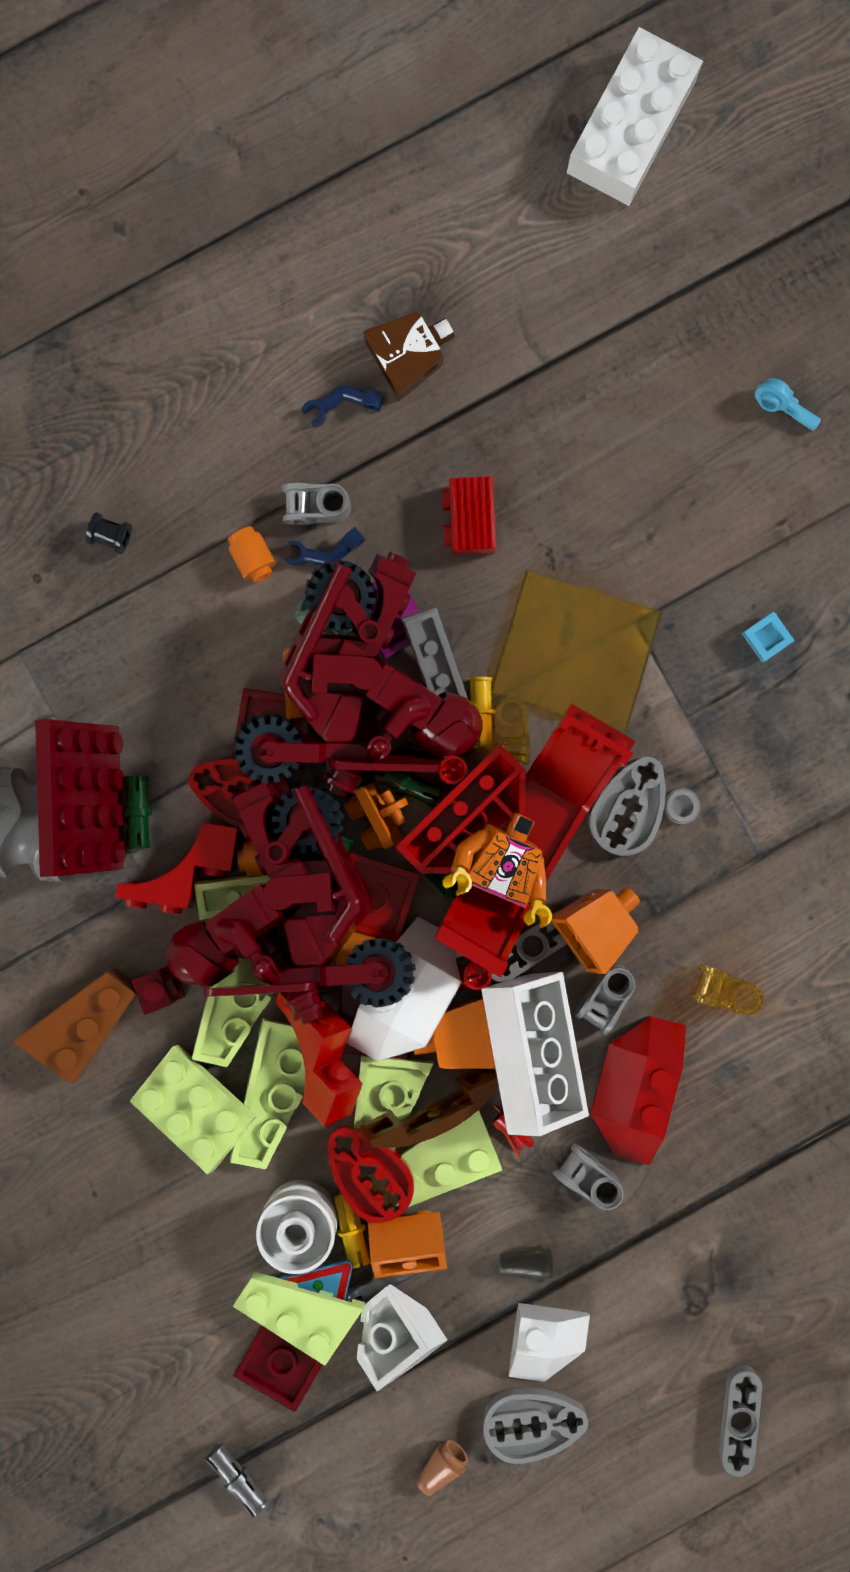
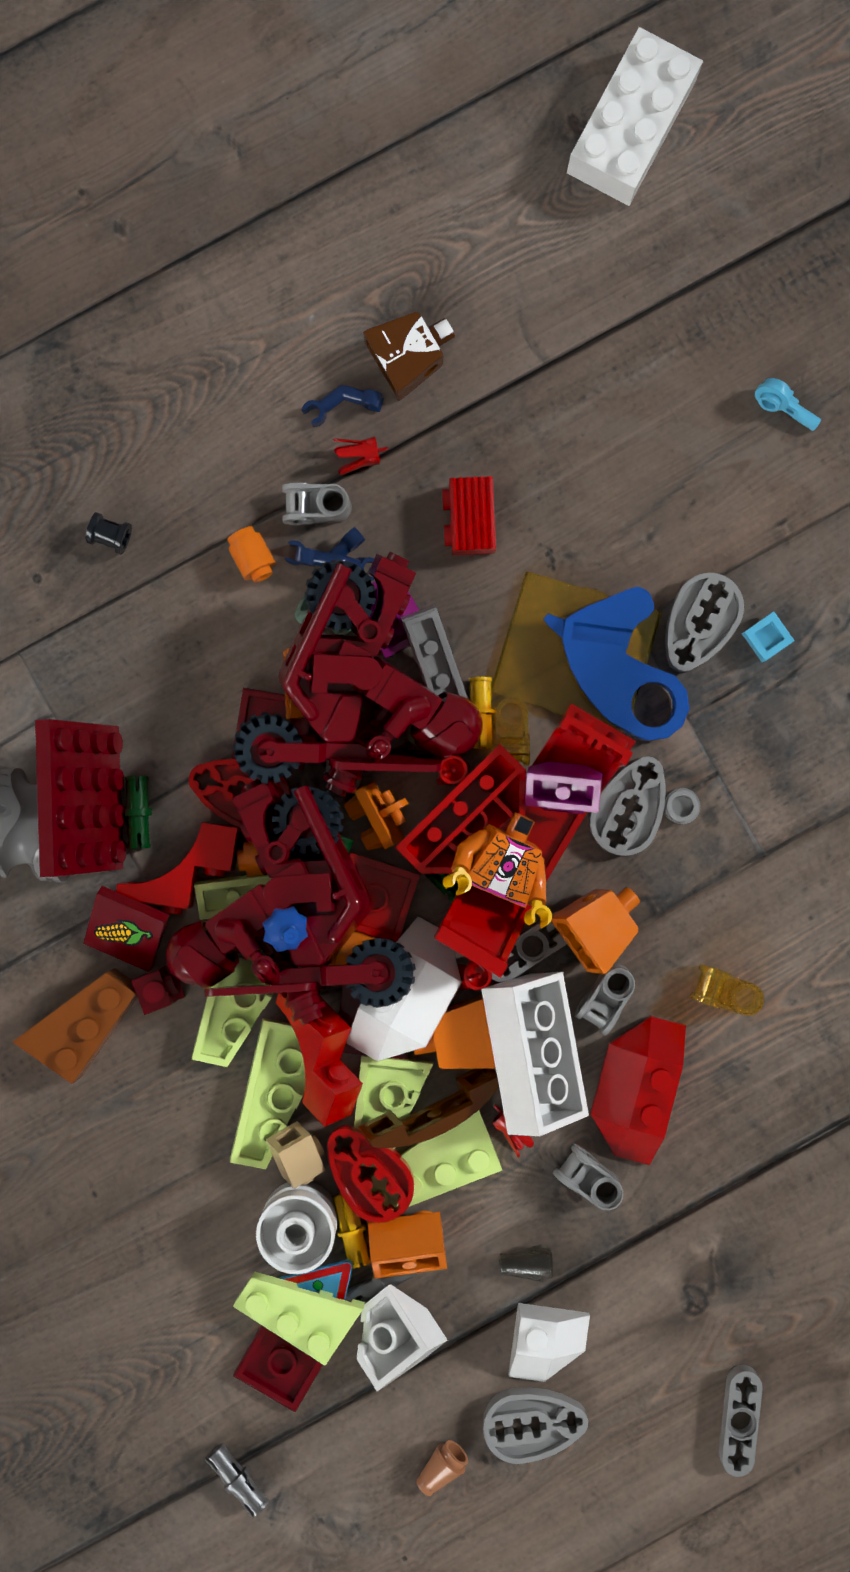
(125, 928): none -> dark red tile
(193, 1109): yellowish green plate -> none
(285, 929): none -> blue piece
(296, 1154): none -> tan brick
(315, 558): none -> dark blue arm
(364, 448): none -> red piece
(408, 784): dark green pin -> none
(563, 787): none -> magenta slope
(596, 653): none -> blue animal
(721, 625): none -> light grey piece

